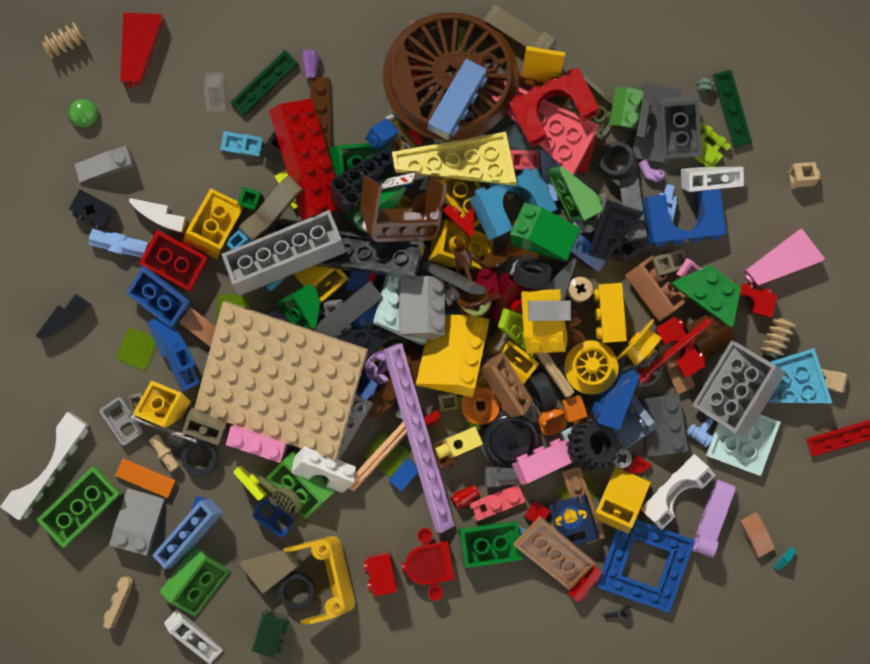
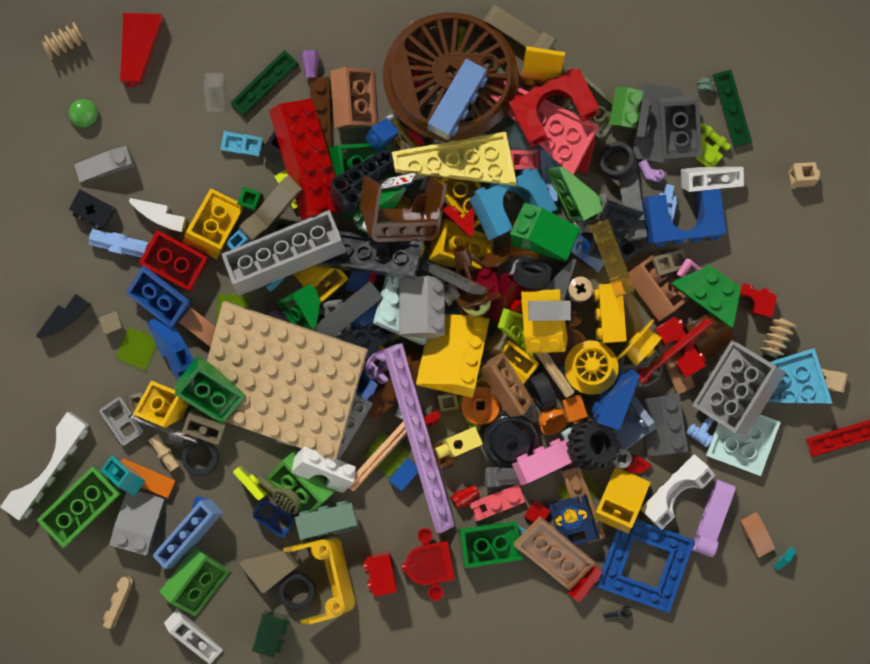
(111, 323): none -> dark tan slope
(122, 475): none -> teal slope
(208, 390): none -> green slope
(257, 444): bright pink brick -> none
(326, 521): none -> sand green slope
(353, 98): none -> nougat slope
(612, 258): none -> clear yellow slope
(787, 257): bright pink slope -> none

